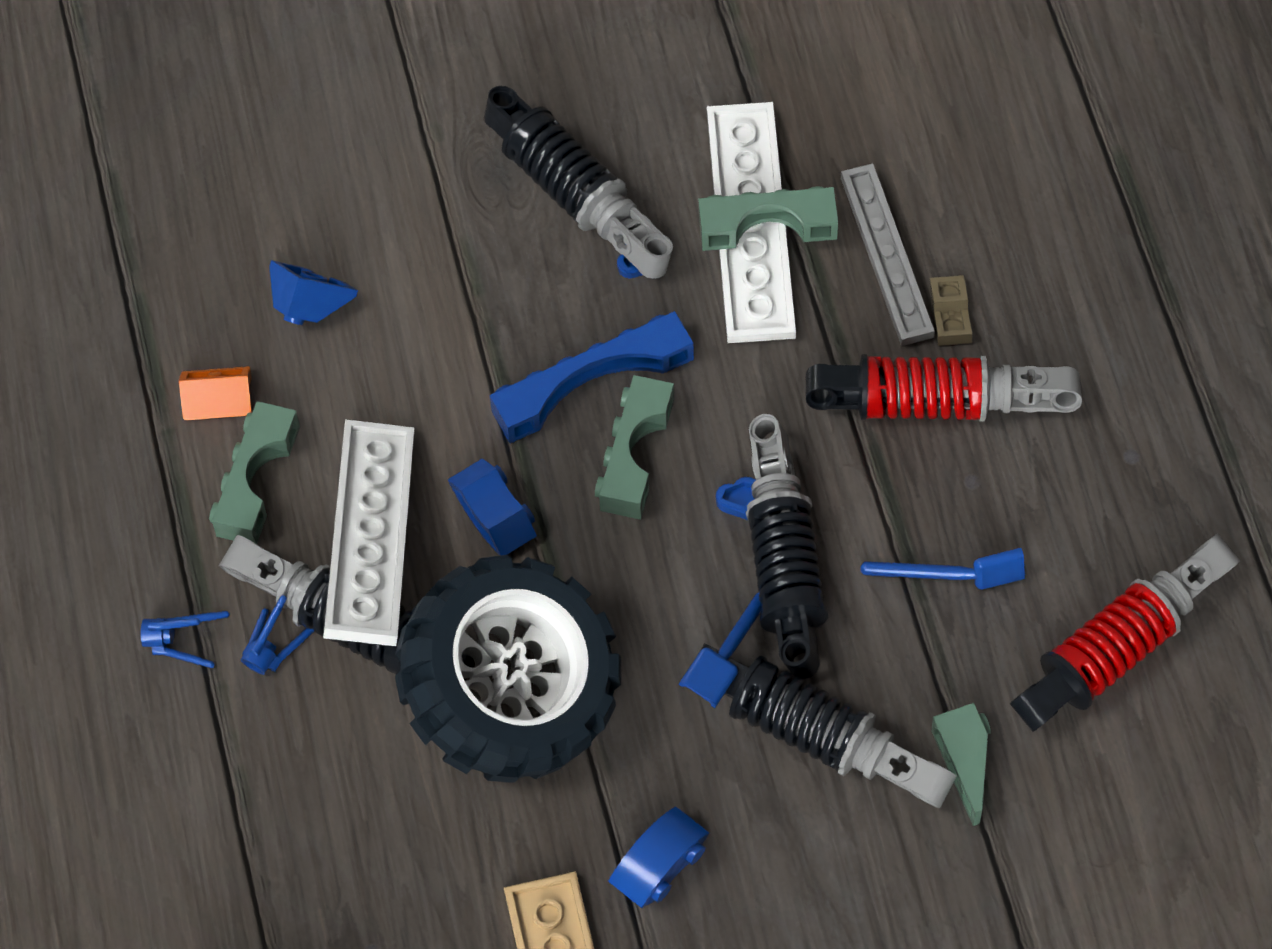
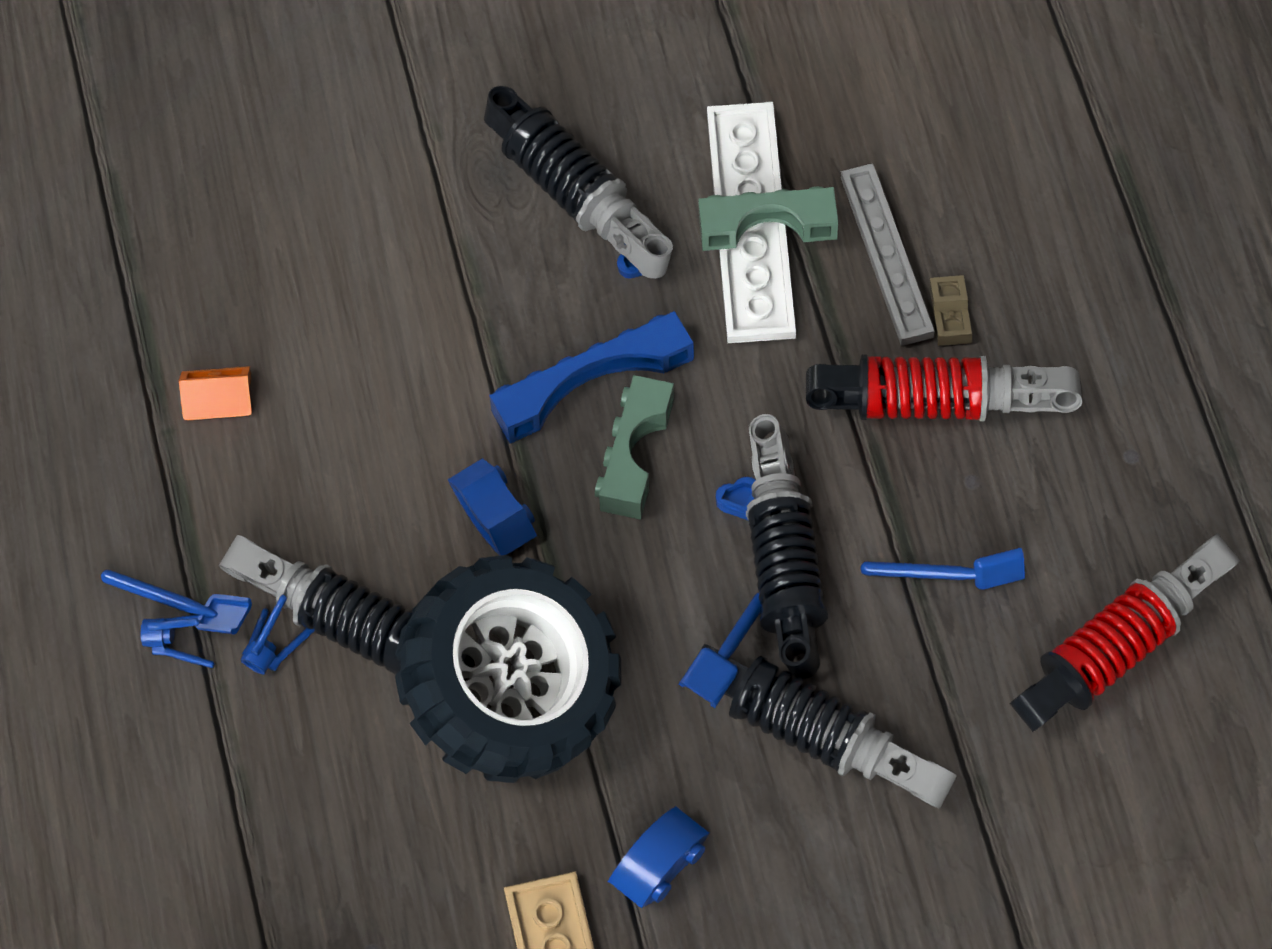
(218, 615): none -> blue piece
(267, 436): sand green arch -> none
(305, 294): blue slope -> none
(369, 533): white plate -> none
(963, 745): sand green slope -> none

